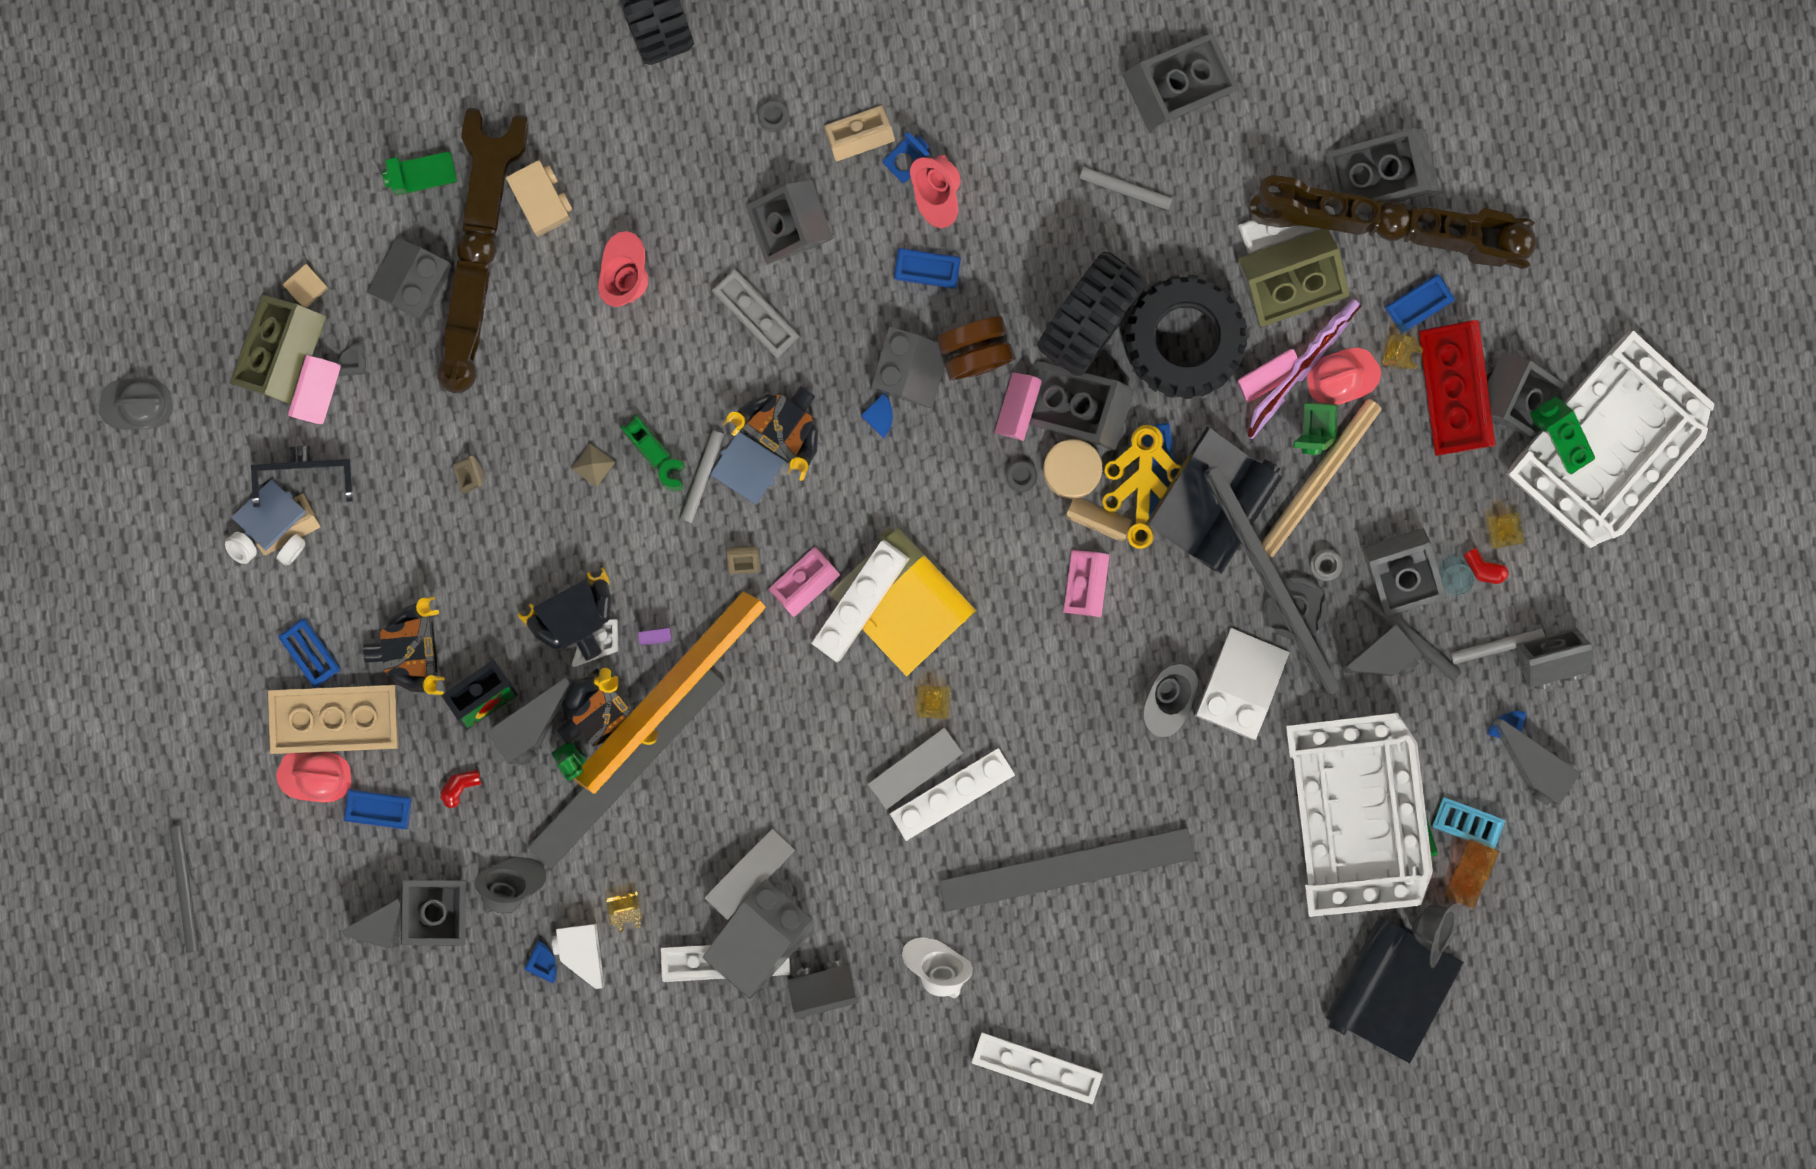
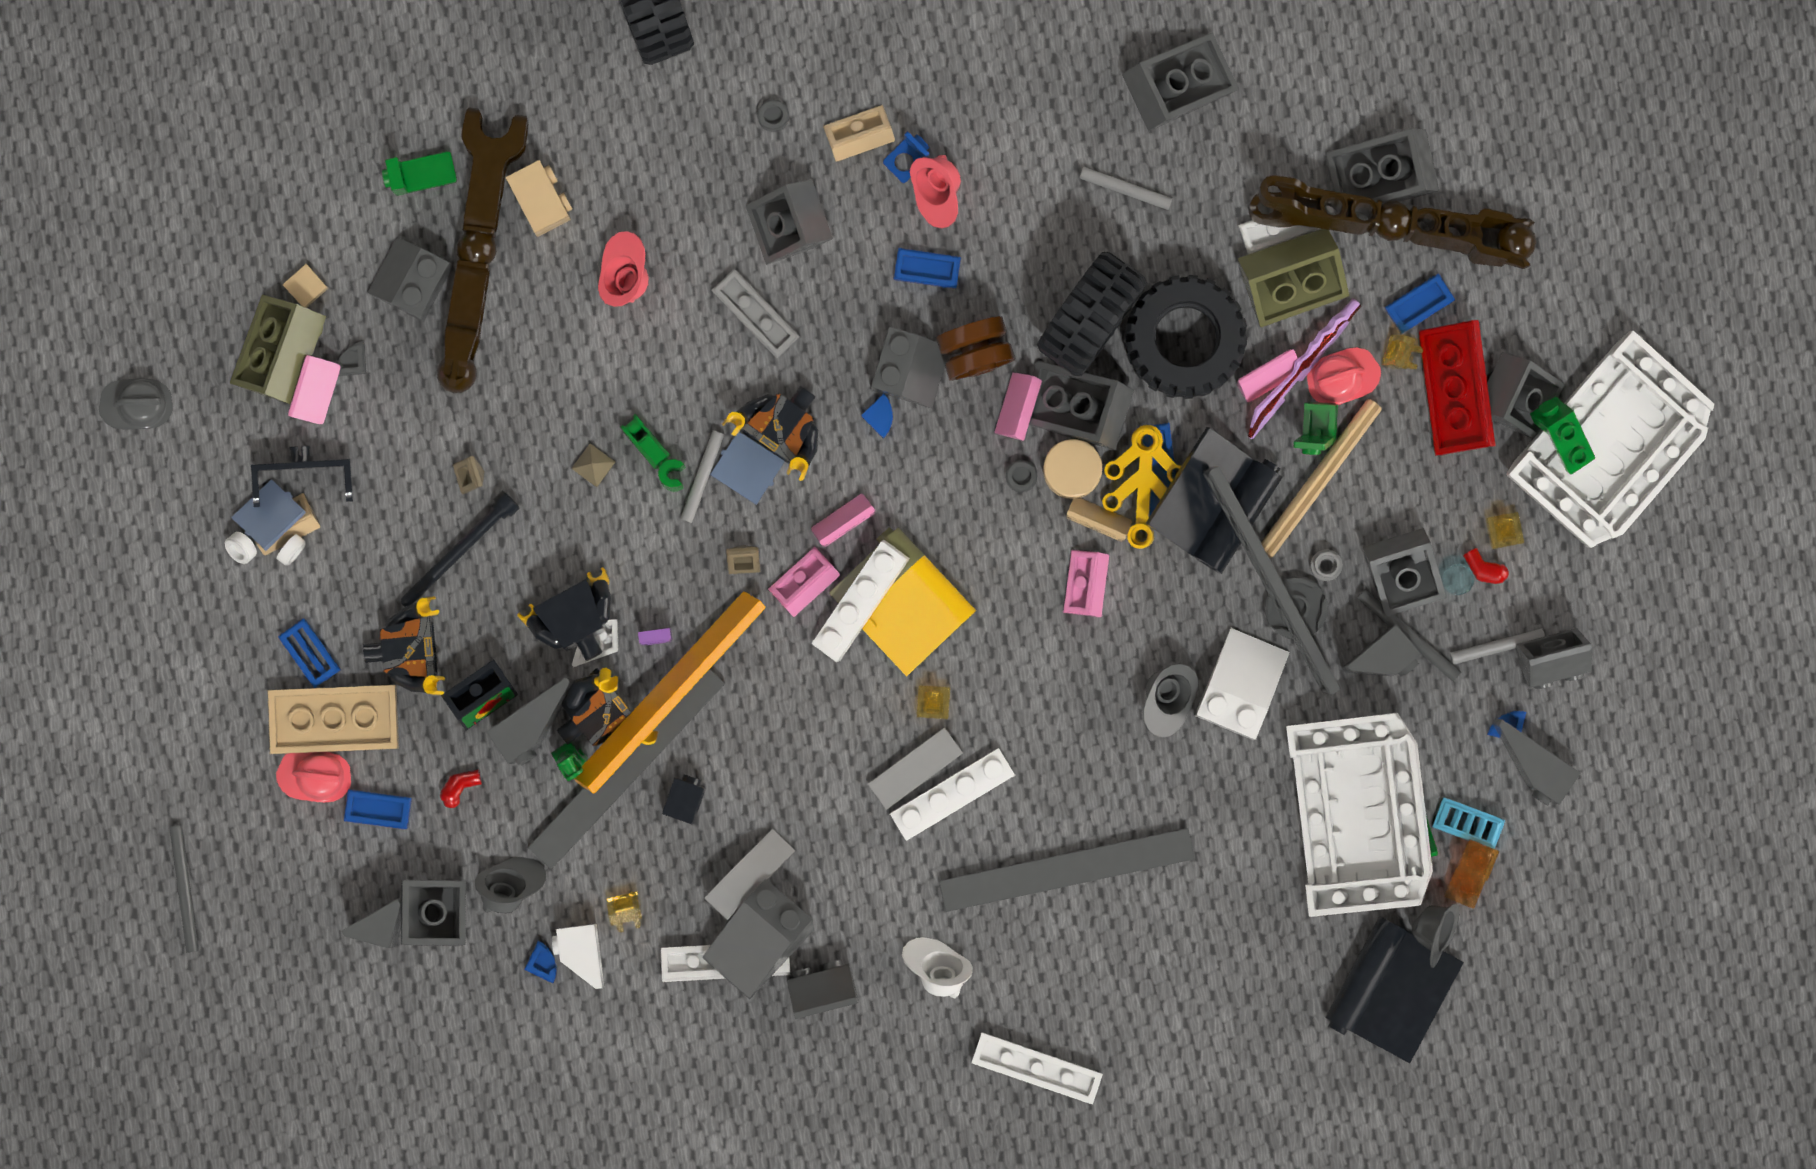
(502, 507): none -> black piece
(684, 799): none -> black brick
(843, 520): none -> bright pink slope

